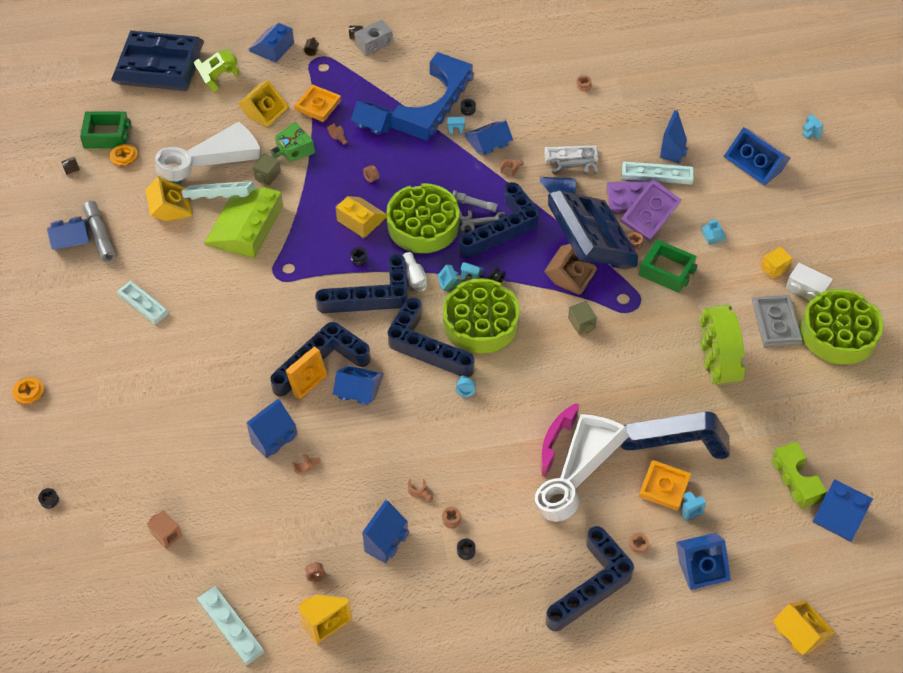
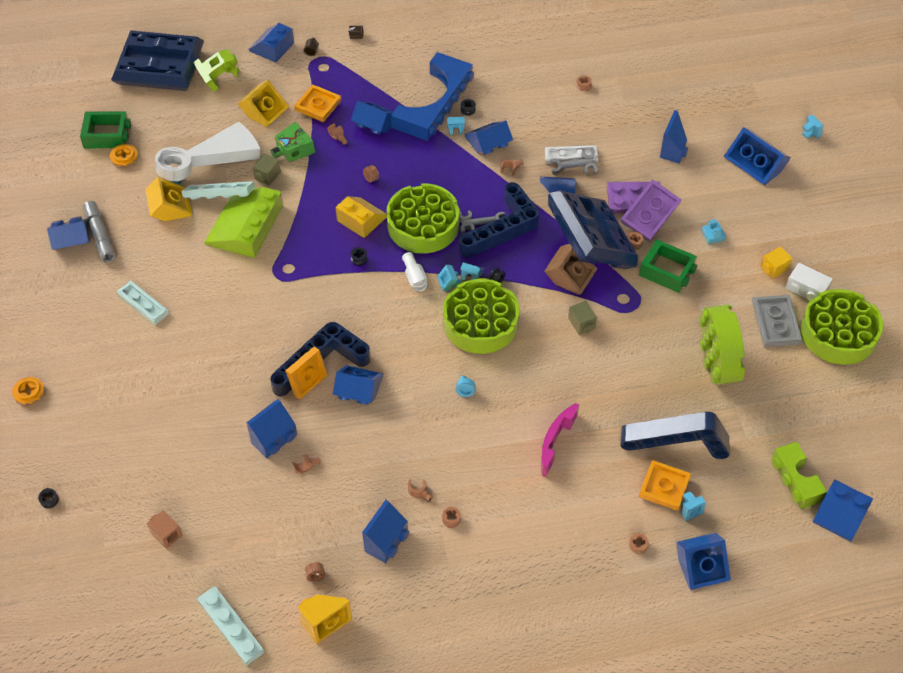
(70, 165): dark brown hose -> none
(349, 298): dark blue beam -> none
(373, 37): light grey brick -> none
(442, 355): dark blue beam -> none
(466, 542): black bush -> none
(473, 201): light grey bar -> none
(591, 445): white piece -> none
(594, 584): dark blue beam -> none
(657, 172): light aqua plate -> none
(803, 627): yellow slope -> none

